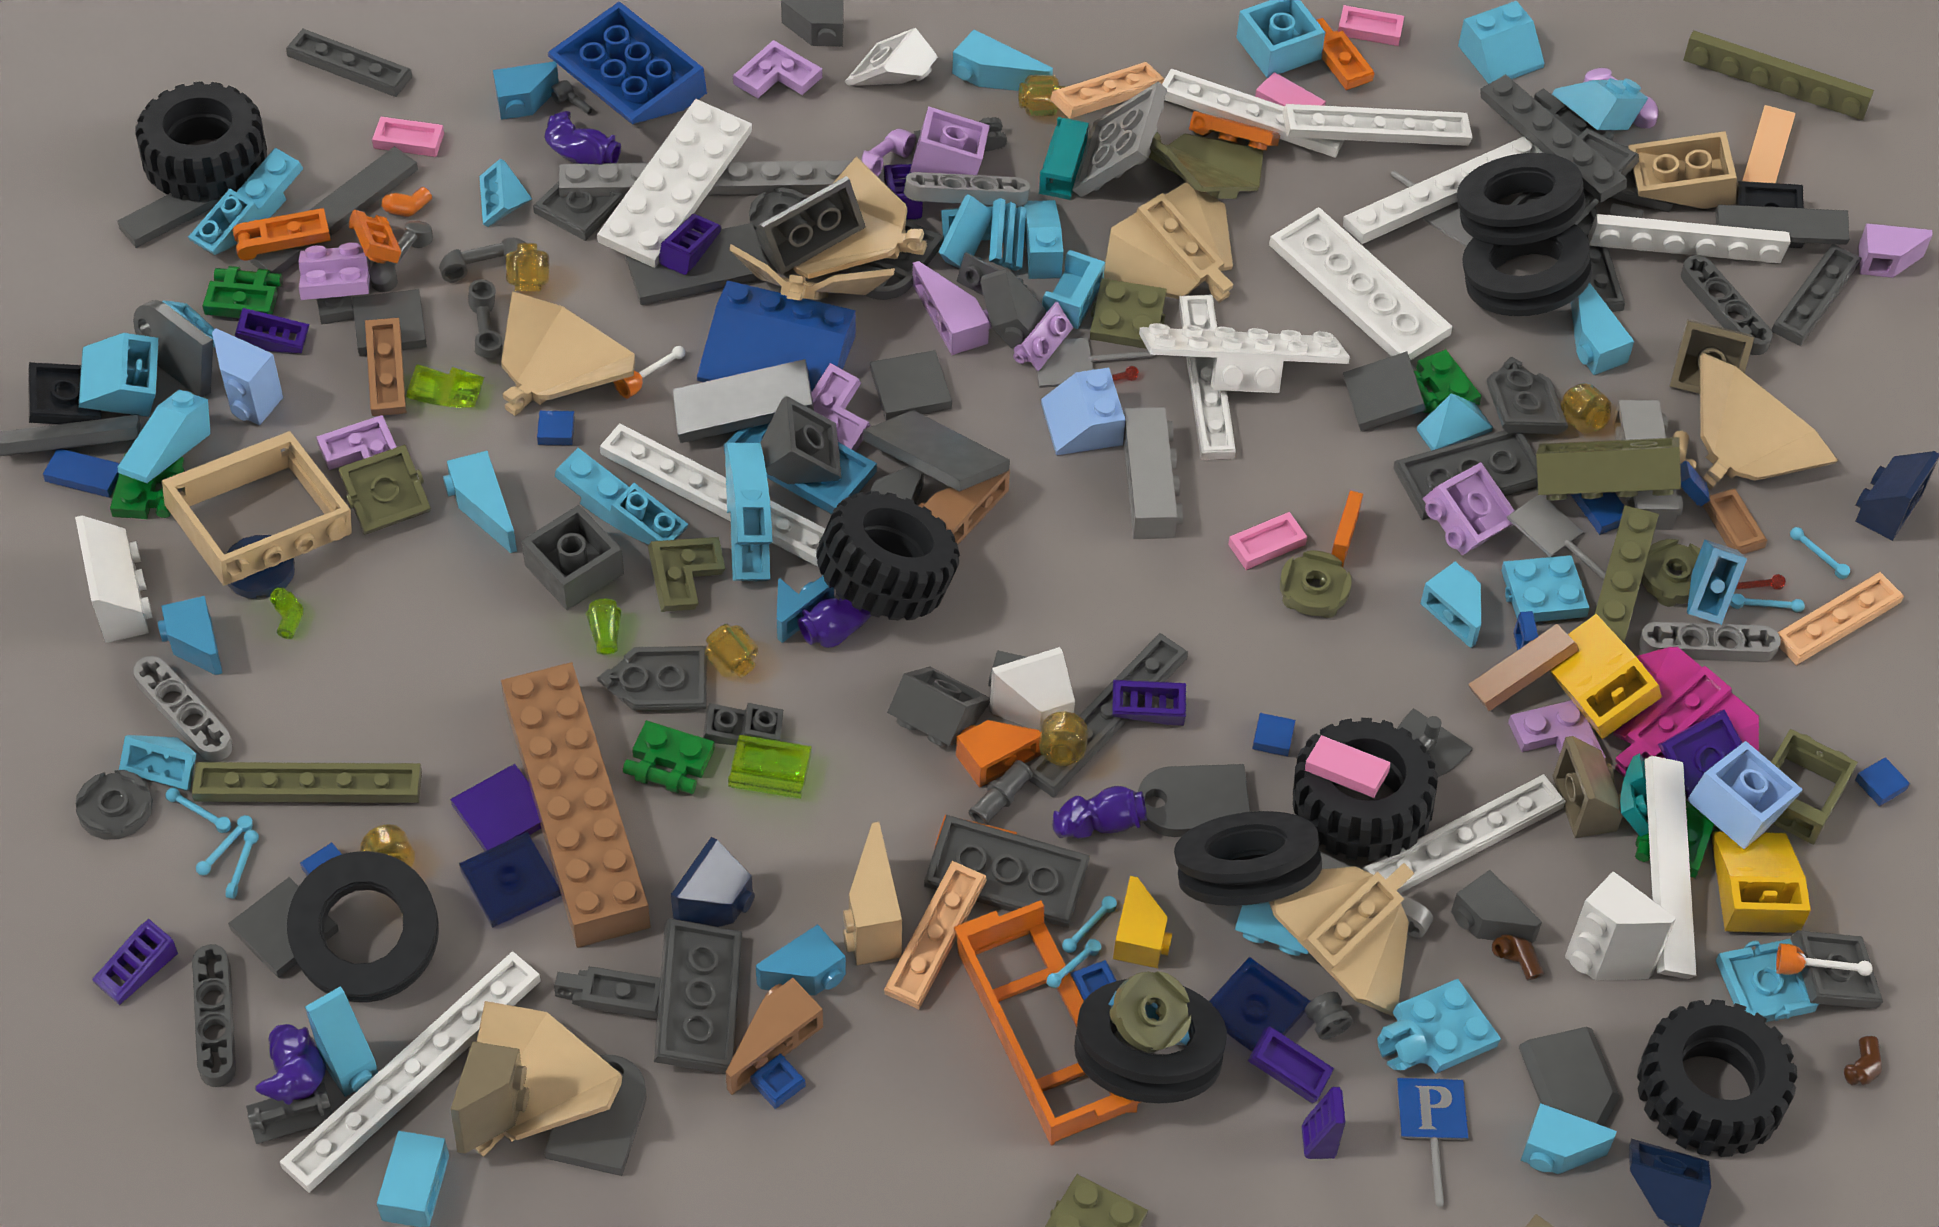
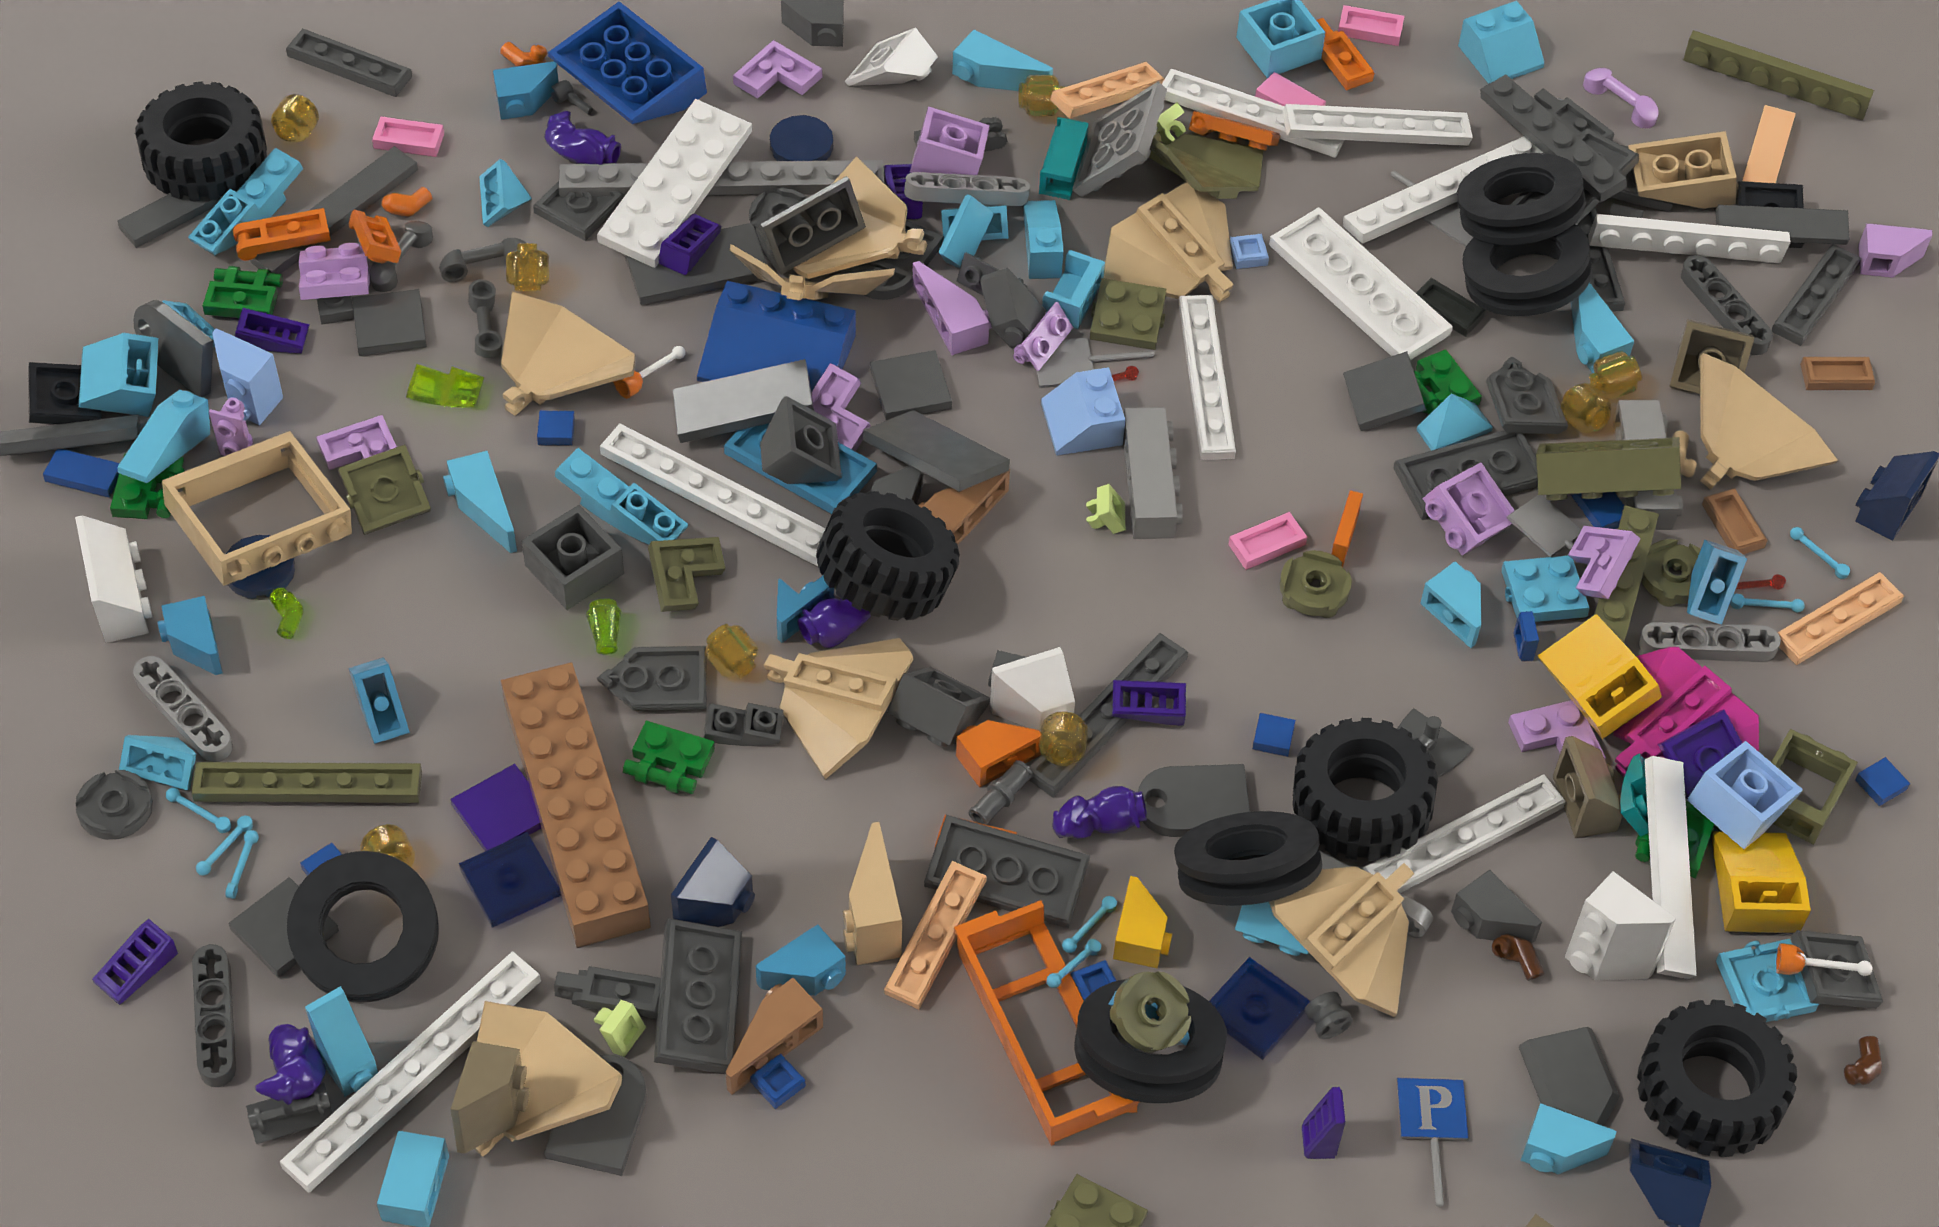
(230, 428): none -> lavender hinge
(294, 118): none -> clear yellow head
(379, 700): none -> dark azure slope
(385, 366): medium nougat plate -> none
(519, 58): none -> orange arm
(620, 1027): none -> yellowish green tile
(749, 511): medium azure slope -> none
(770, 766): clear neon green plate -> none
(801, 139): none -> dark blue tile
(839, 696): none -> tan panel
(897, 141): lavender bar -> none
(1011, 237): medium azure tile -> none
(1108, 509): none -> yellowish green tile
(1167, 122): none -> yellowish green tile
(1244, 359): white bracket -> none
(1249, 251): none -> light blue tile
(1290, 1064): dark purple tile -> none
(1347, 766): bright pink tile -> none
(1437, 1030): medium azure plate -> none
(1451, 306): none -> pearl dark grey tile
(1523, 667): medium nougat tile -> none
(1604, 103): medium azure slope -> none
(1606, 555): none -> lavender plate
(1616, 375): none -> clear yellow head
(1694, 484): blue tile -> none
(1837, 373): none -> medium nougat tile

